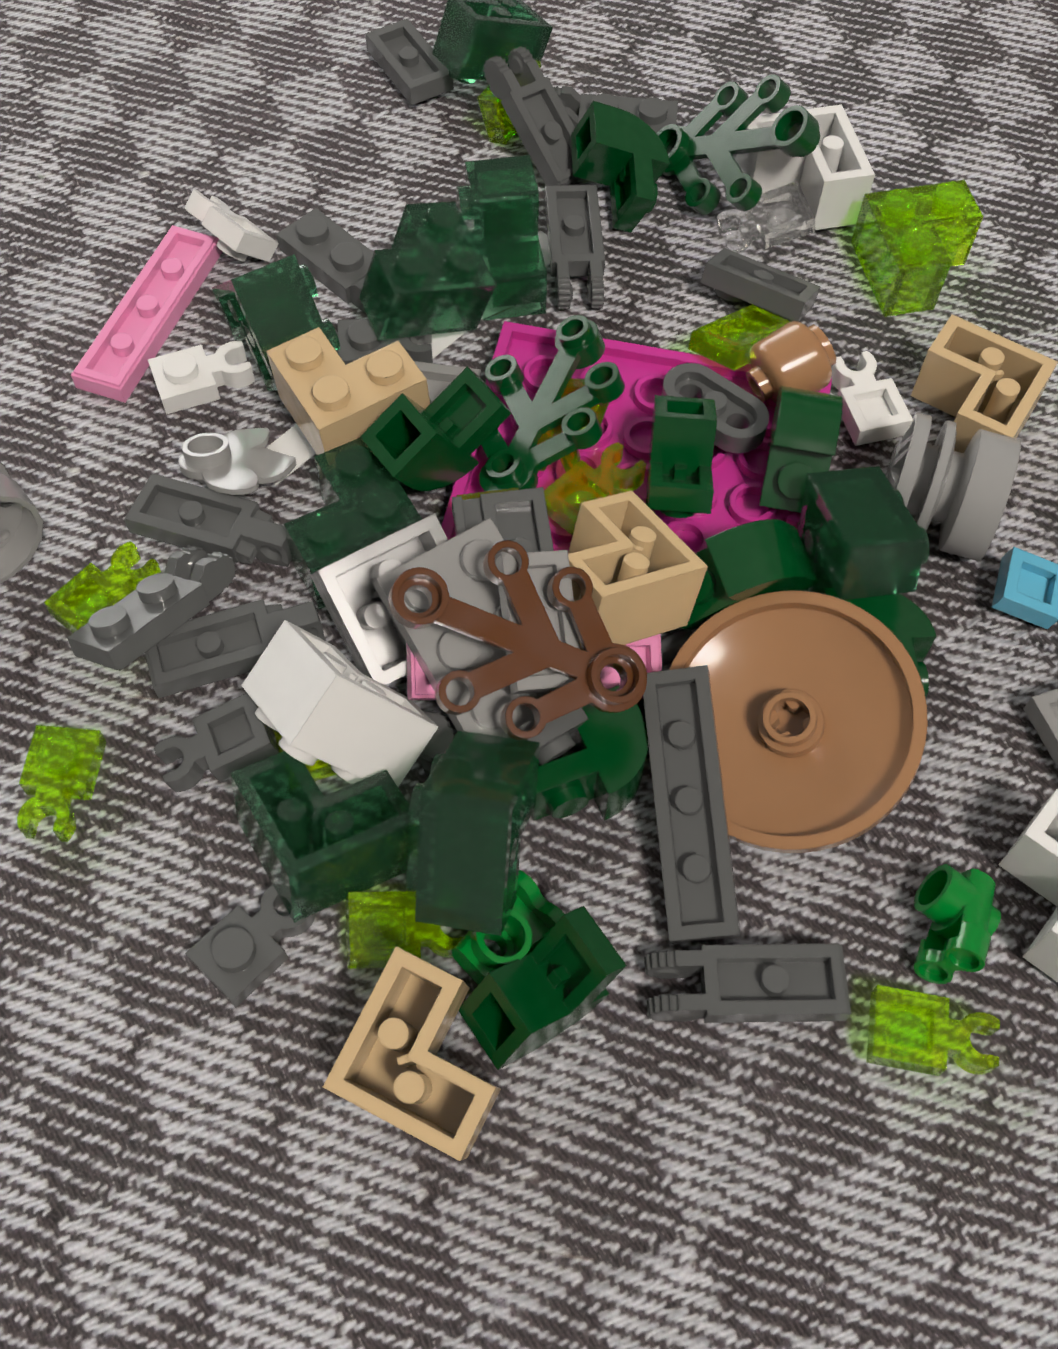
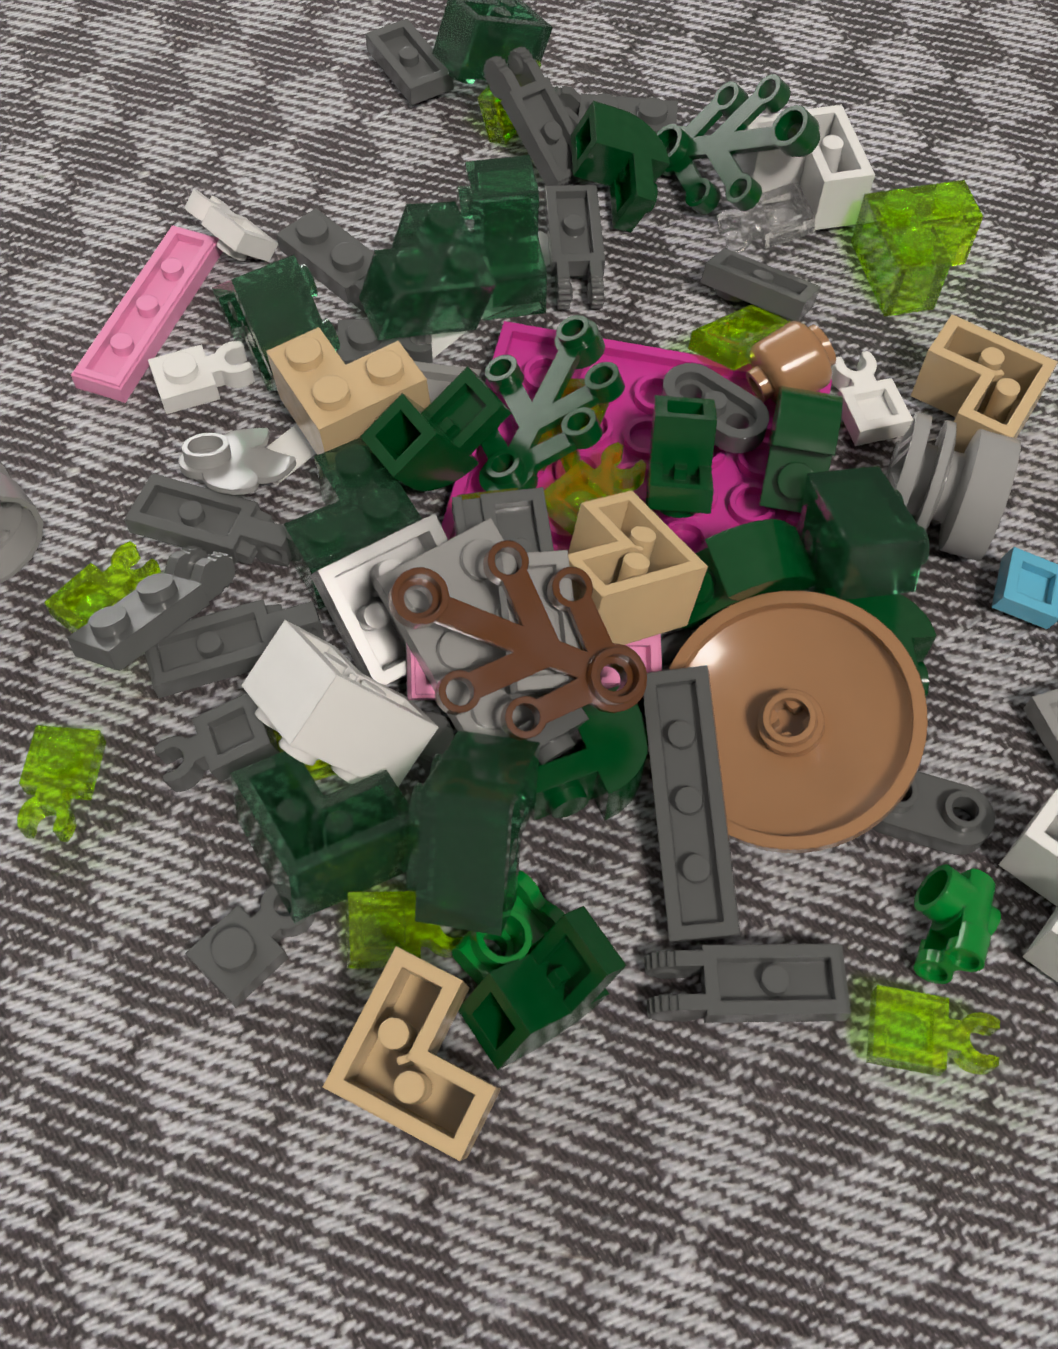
(929, 819): none -> dark grey plate

